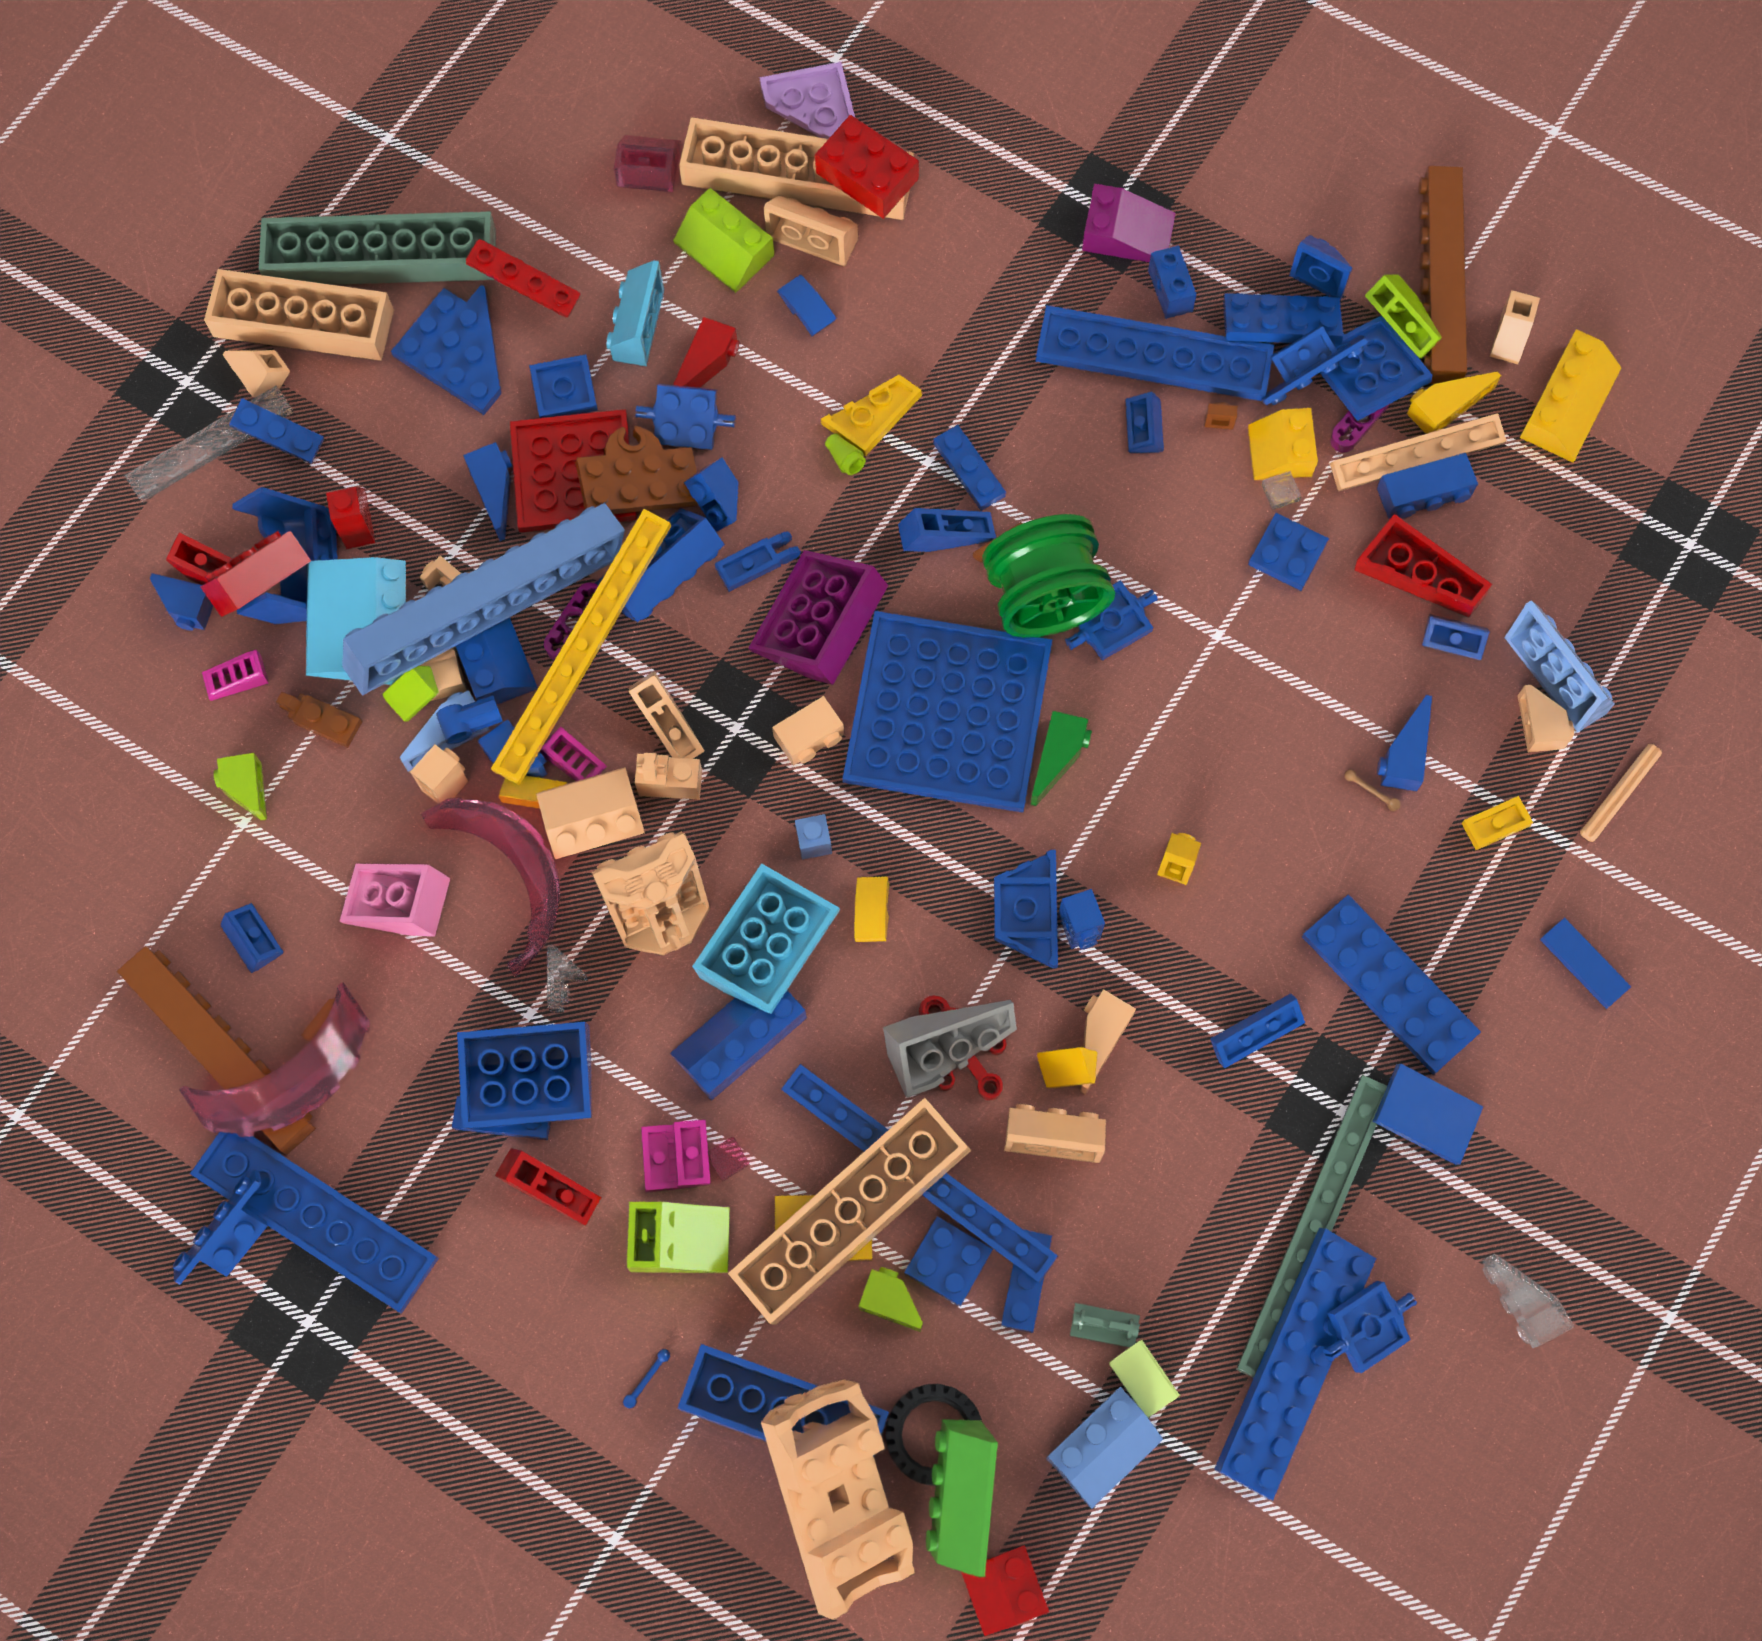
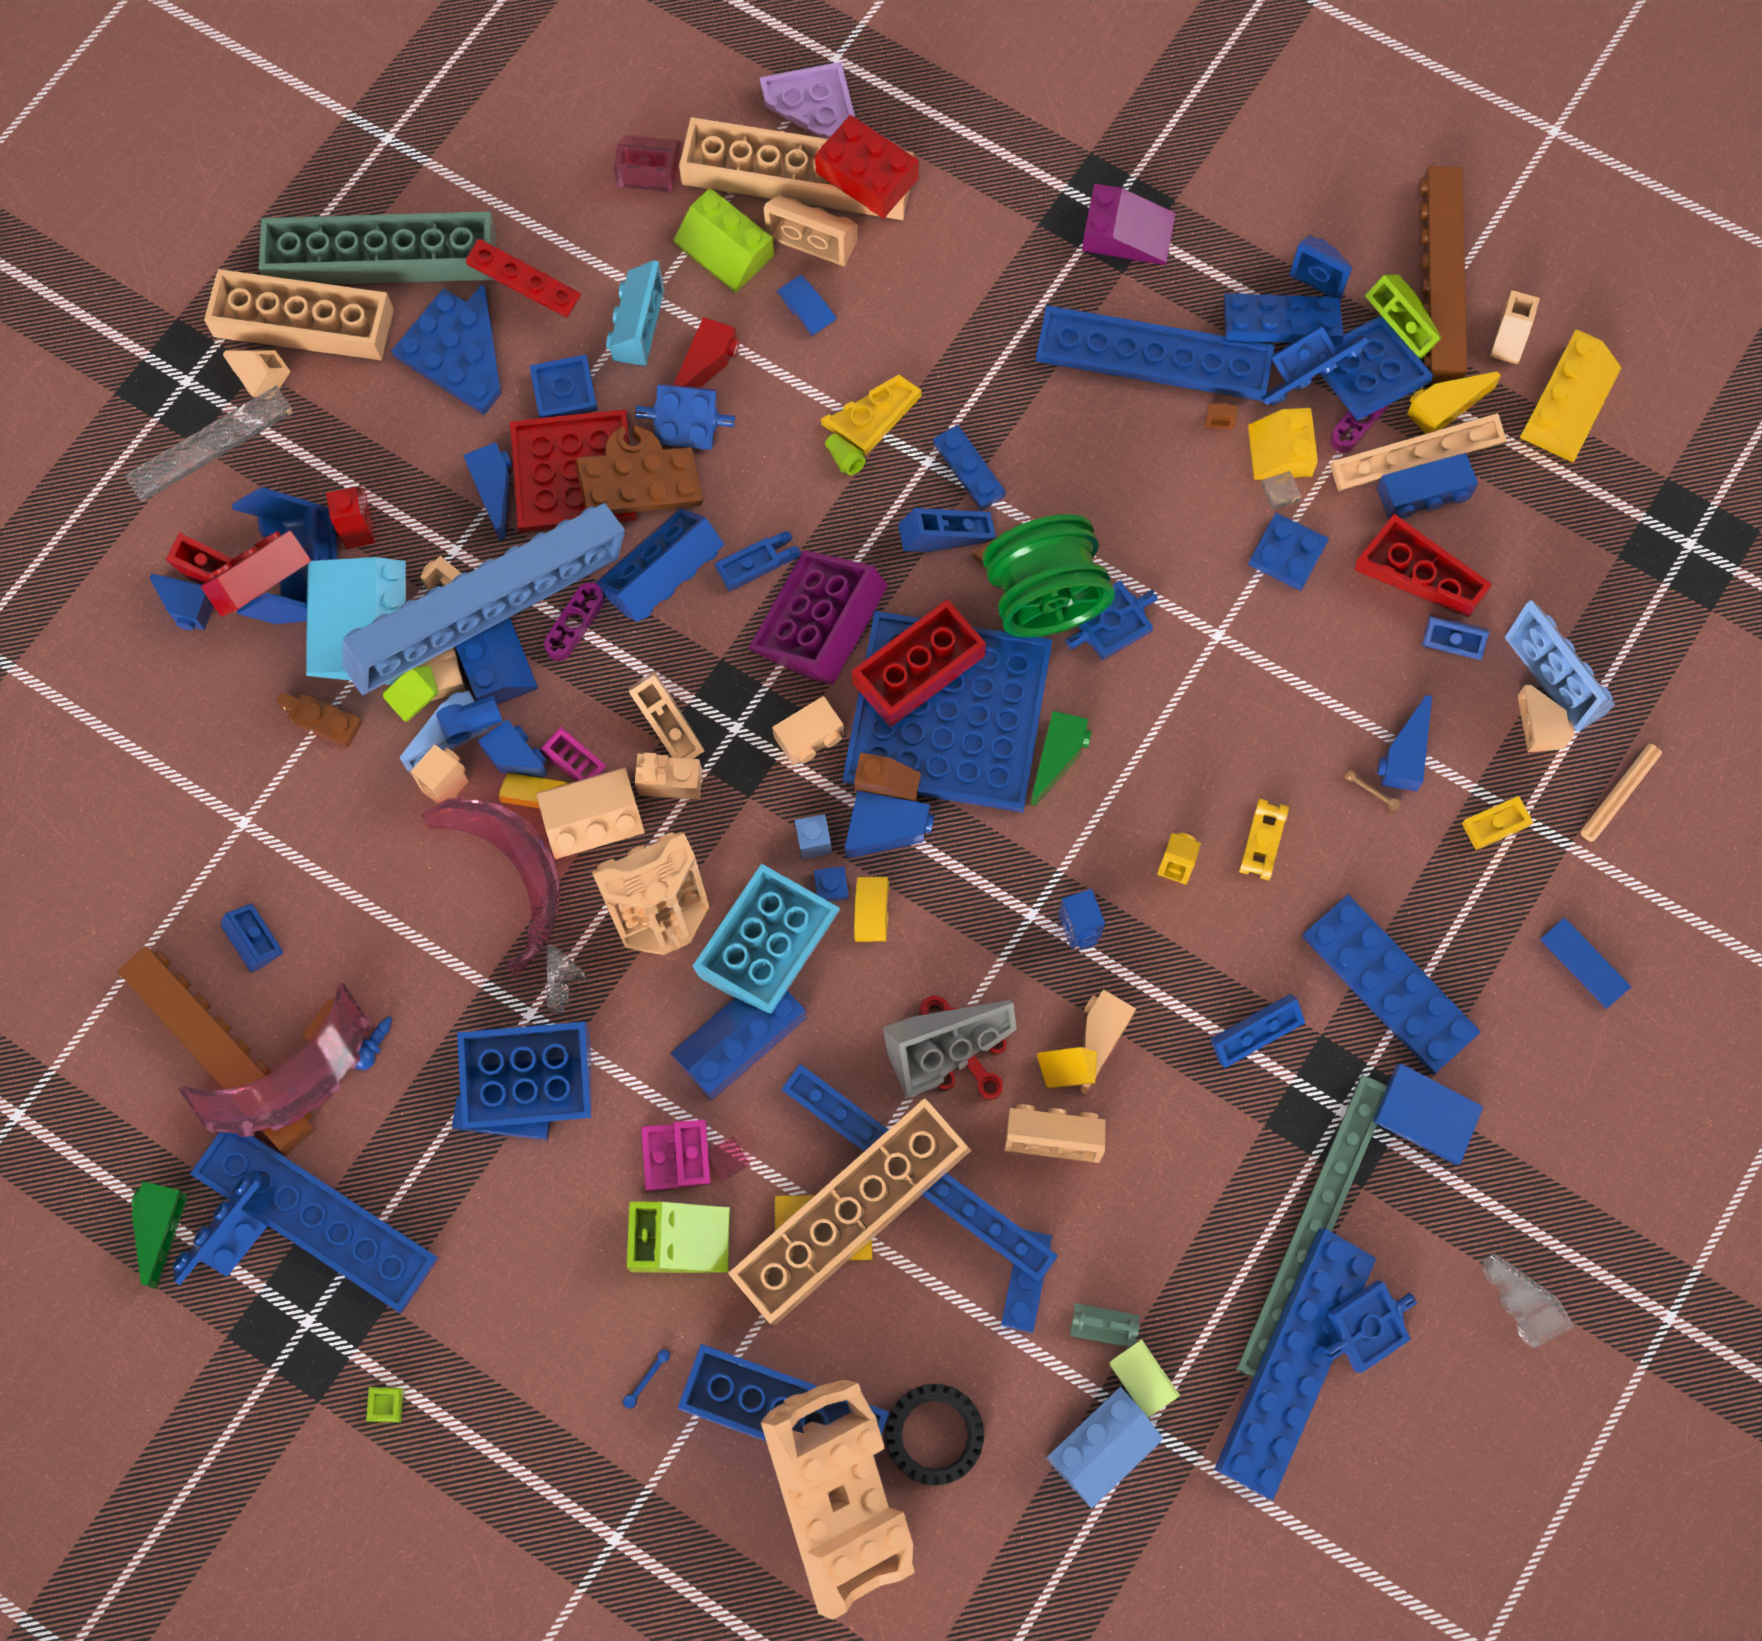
(155, 1222): none -> green slope
(241, 663): dark pink slope -> none
(242, 782): lime slope -> none
(276, 431): blue plate -> none
(370, 1048): none -> blue bar
(384, 1404): none -> lime tile
(396, 898): bright pink slope -> none
(547, 1186): red slope -> none
(581, 647): yellow plate -> none
(715, 493): blue slope -> none
(831, 883): none -> blue plate
(886, 777): none -> dark orange slope
(886, 824): none -> blue slope
(889, 1299): lime slope -> none
(918, 663): none -> red brick
(948, 1261): blue plate -> none
(962, 1496): bright green slope -> none
(1007, 1592): red slope -> none
(1028, 909): blue wing -> none
(1144, 424): blue slope -> none
(1172, 282): blue brick -> none
(1263, 839): none -> yellow plate

